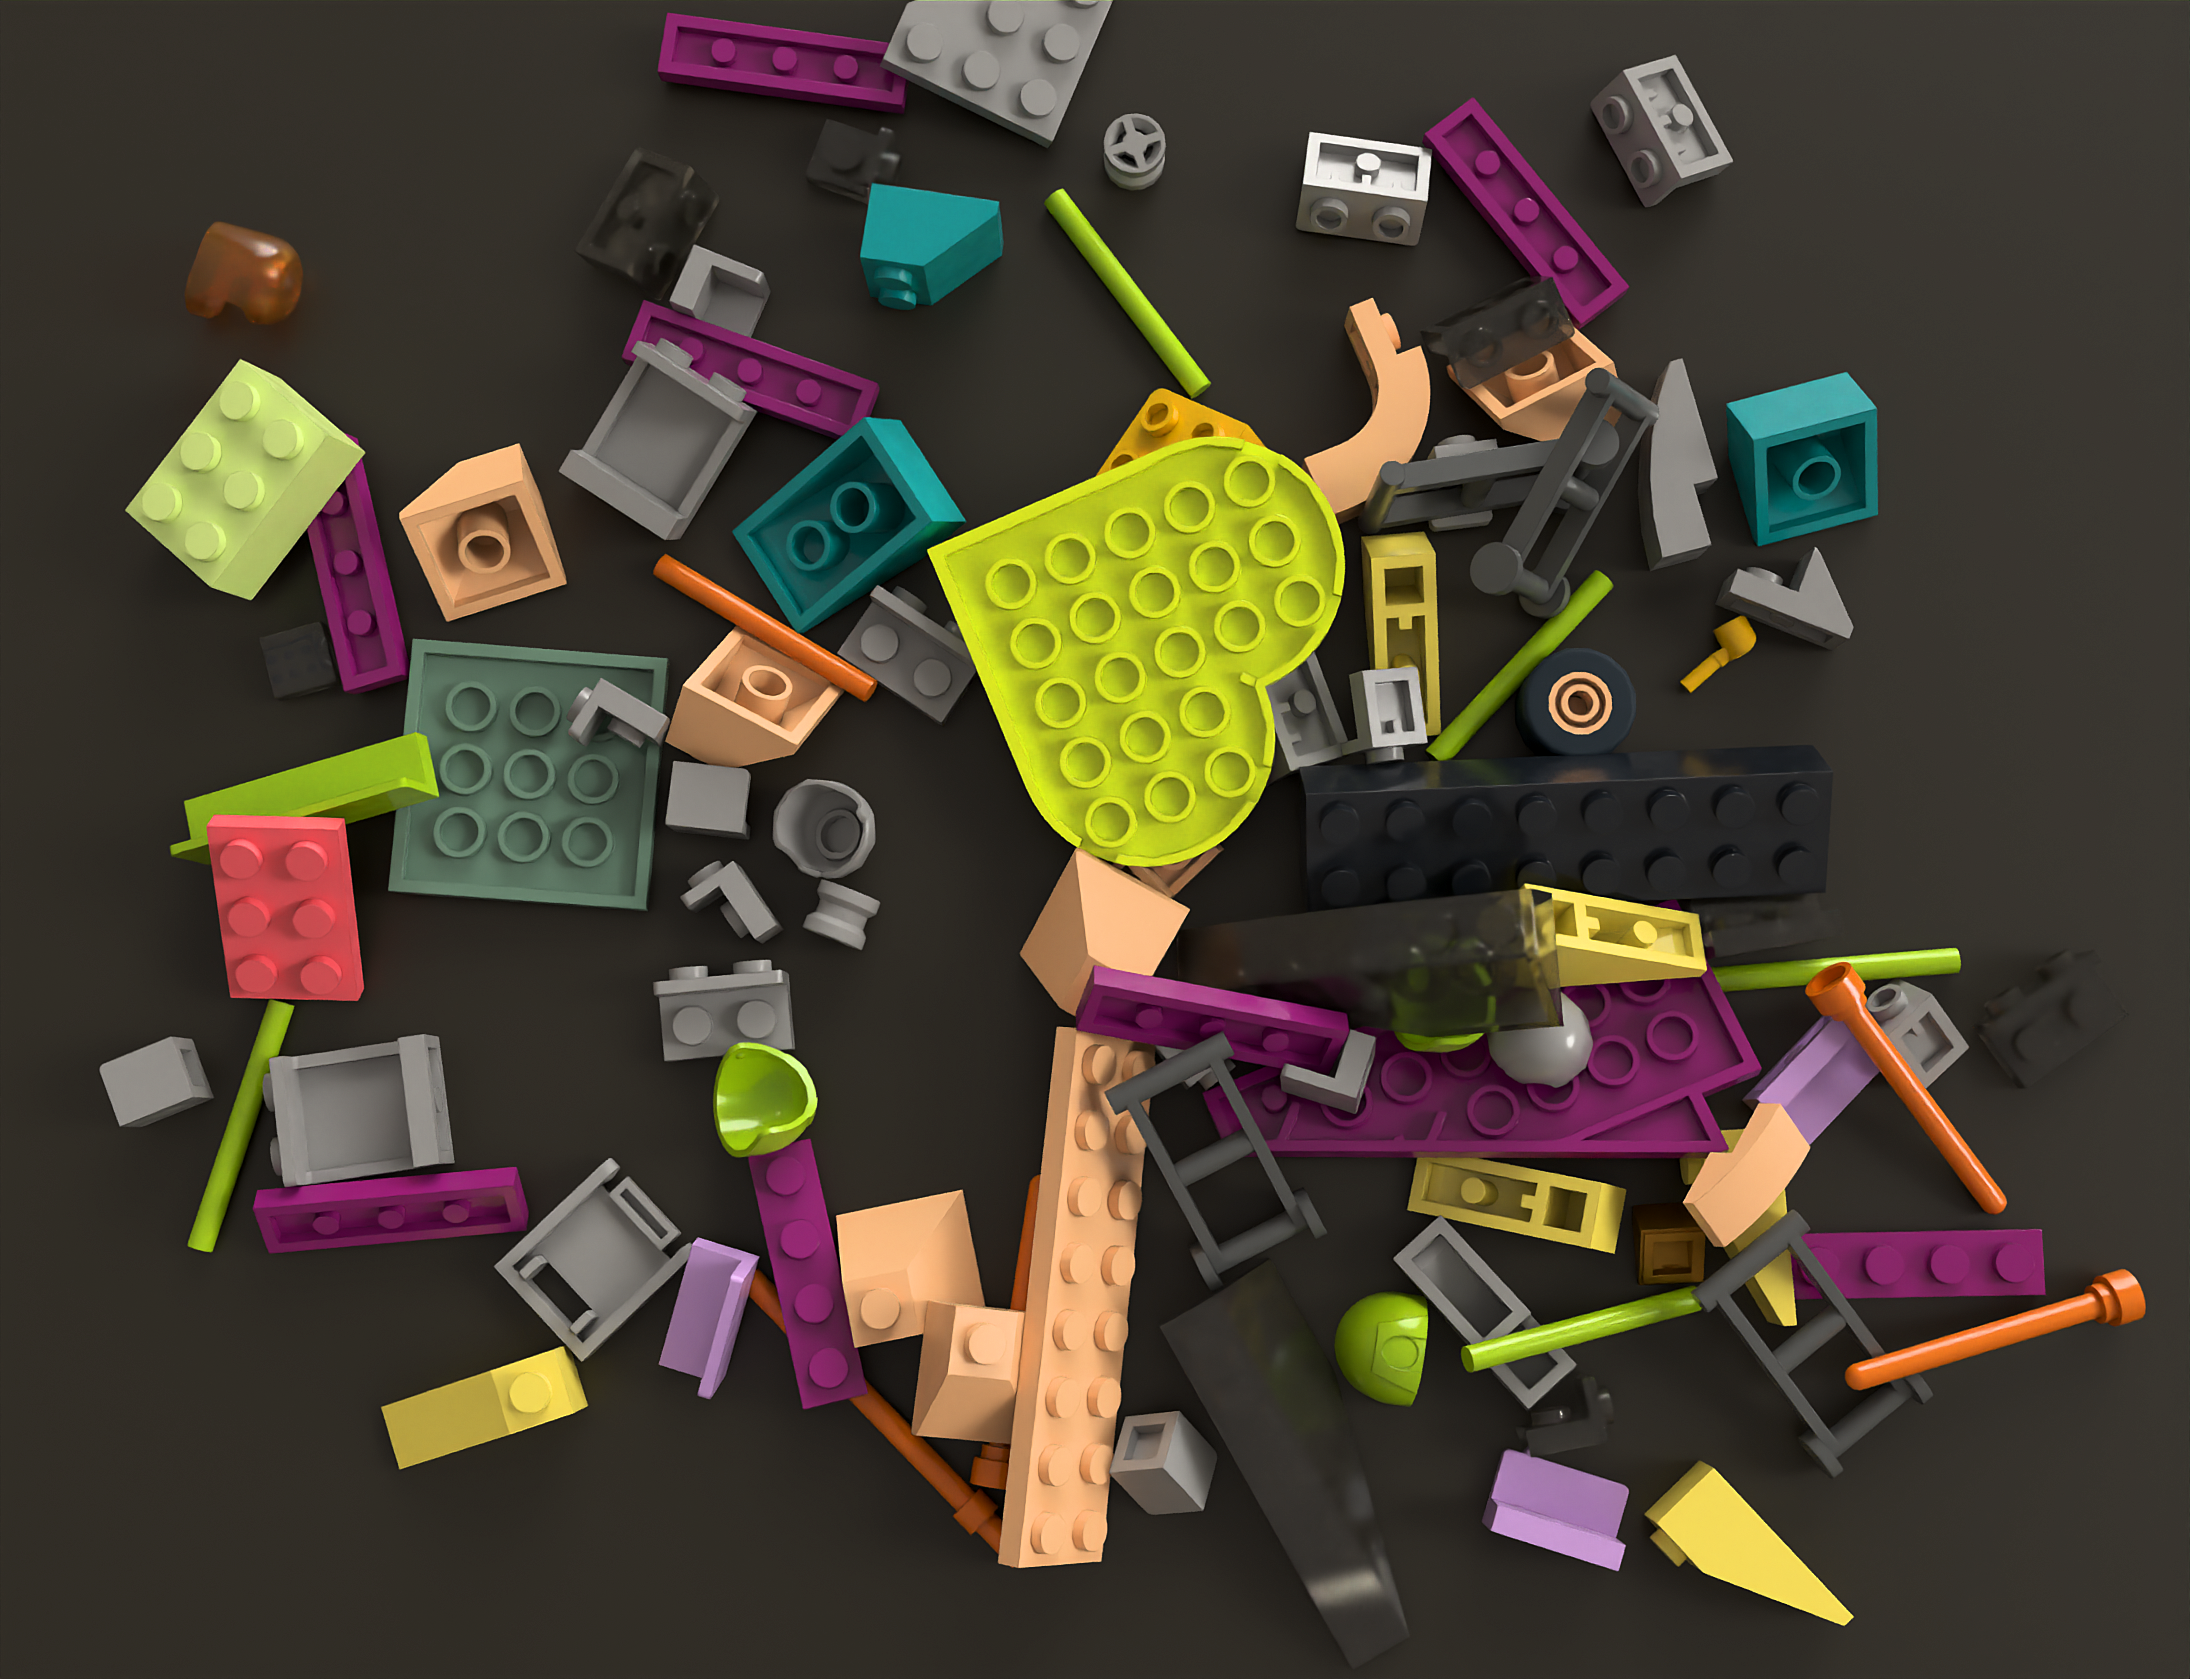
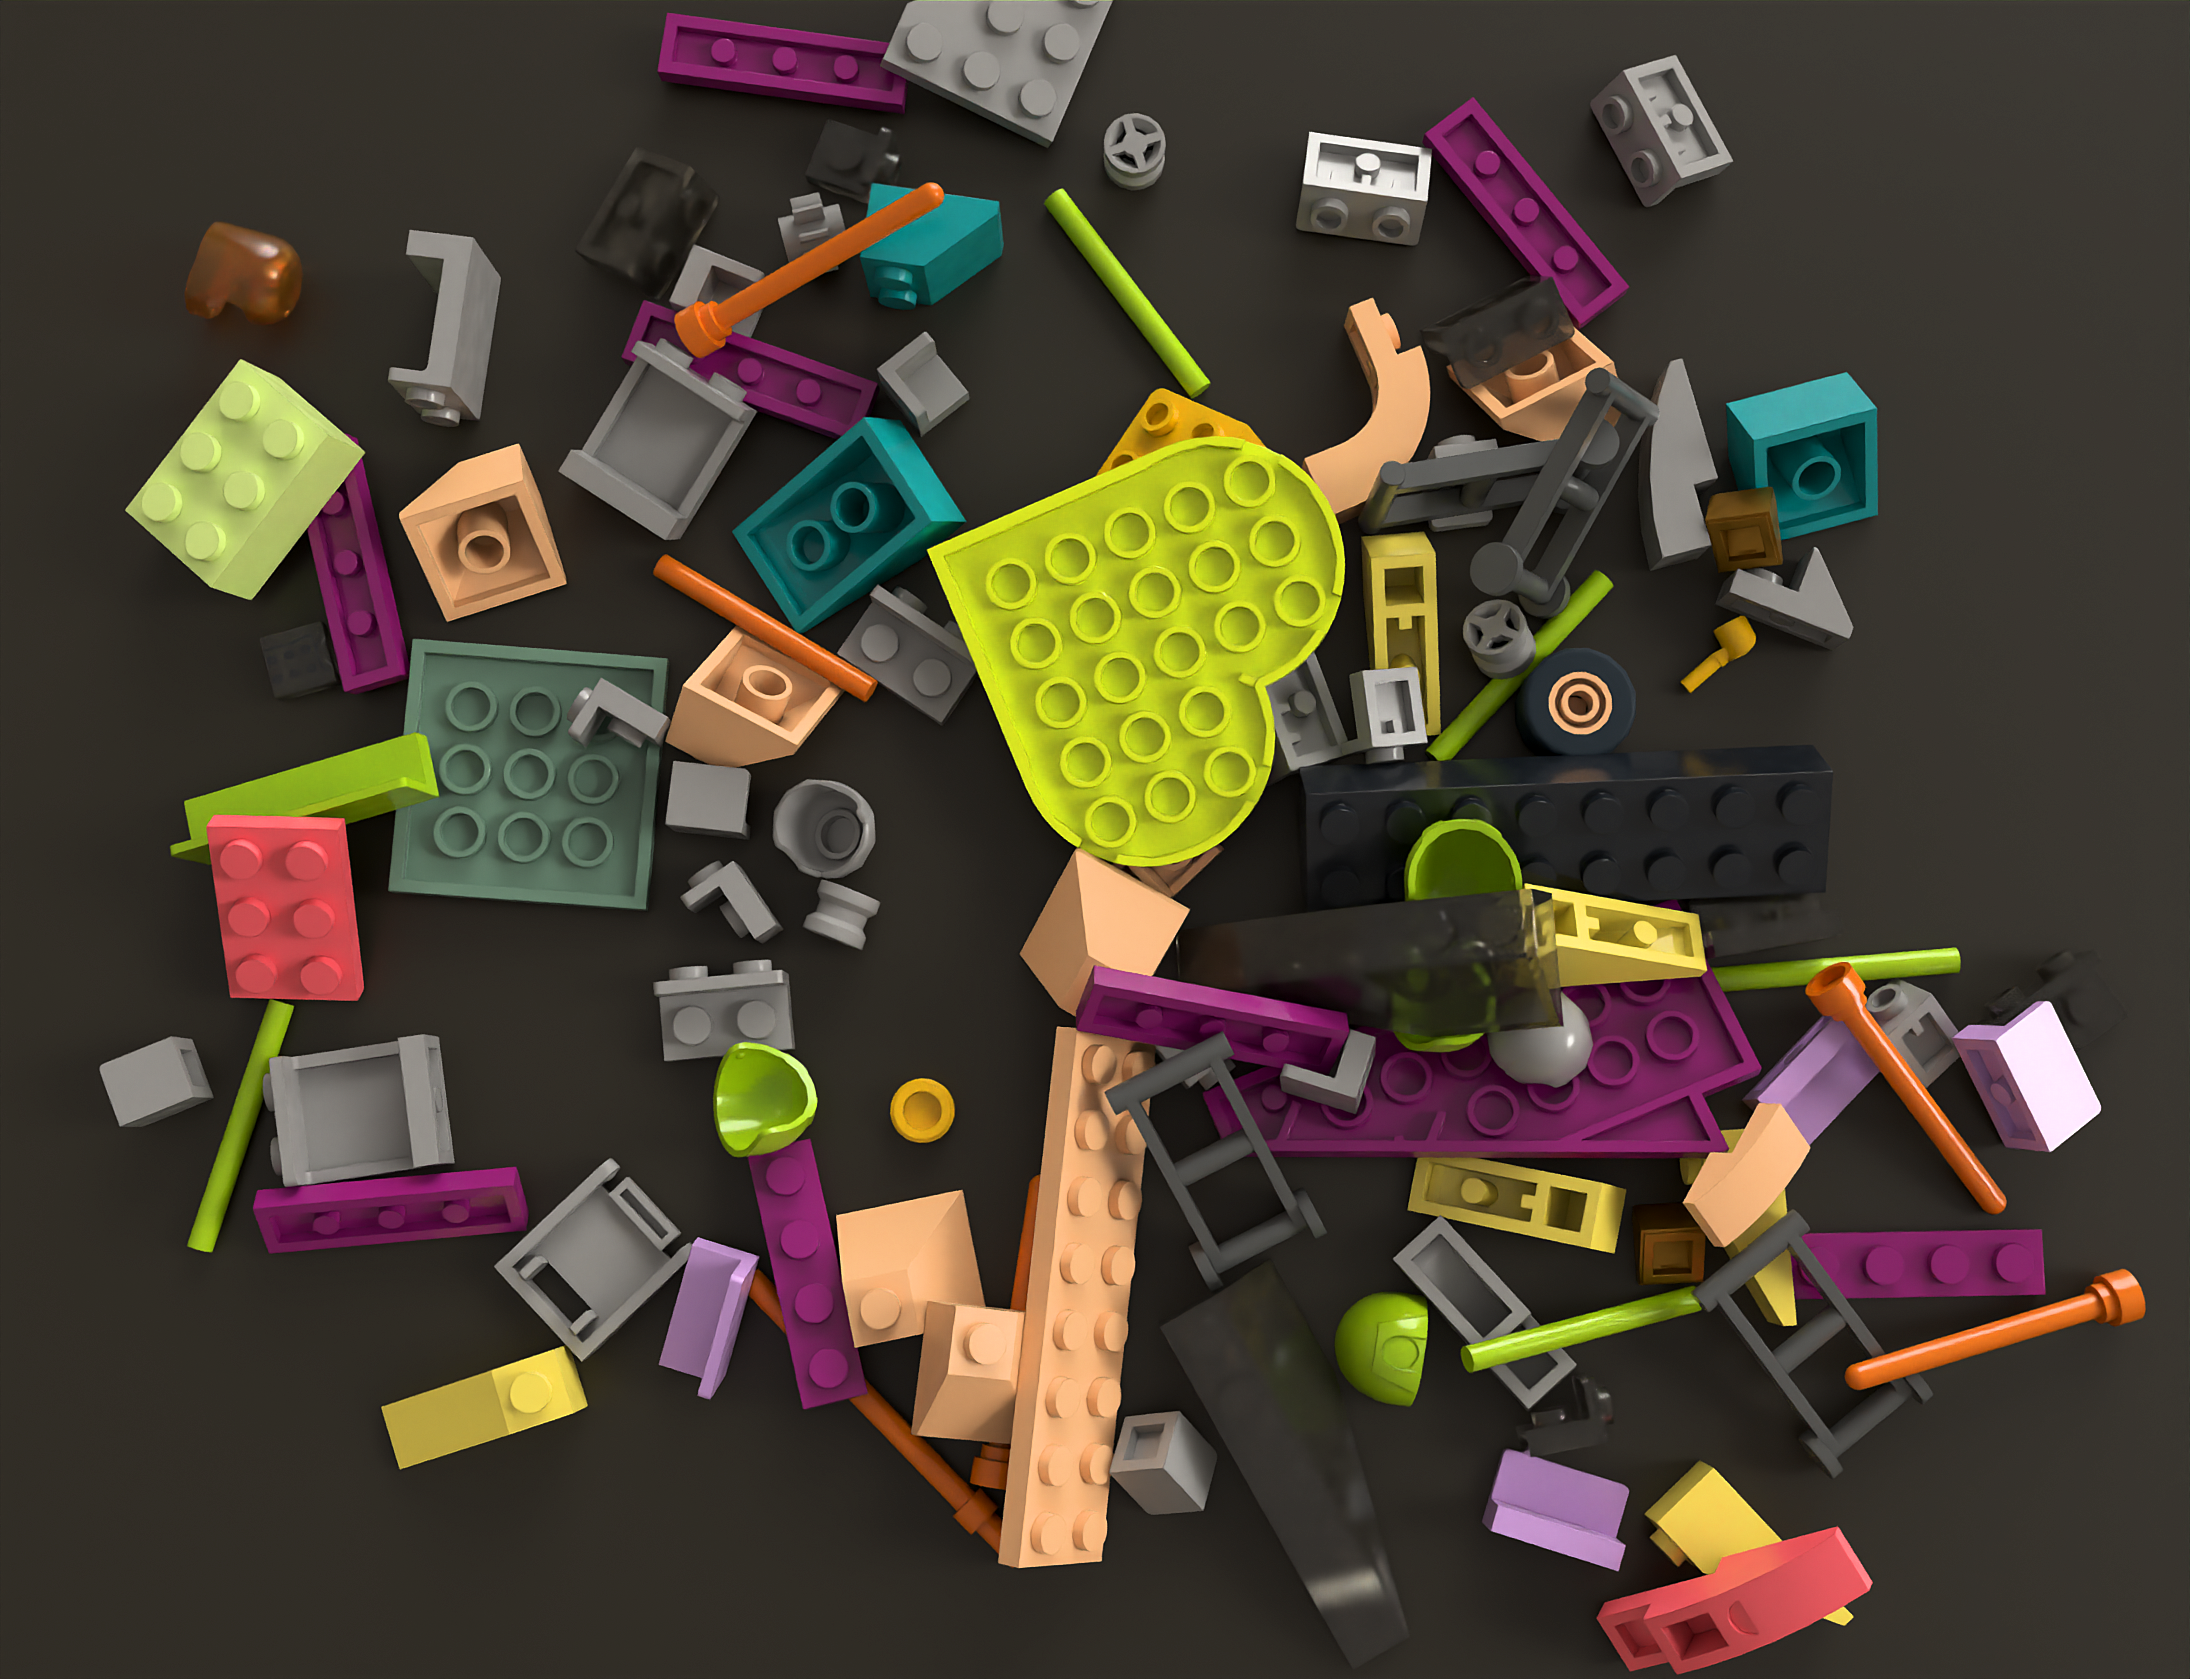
(462, 329): none -> light grey panel
(706, 326): none -> orange piece
(809, 225): none -> light grey gear
(921, 384): none -> light grey panel
(922, 1110): none -> yellow tile
(1460, 860): none -> lime helmet
(1495, 623): none -> light grey wheel
(1739, 1607): none -> coral slope
(1744, 529): none -> pearl gold slope
(2029, 1078): none -> panel

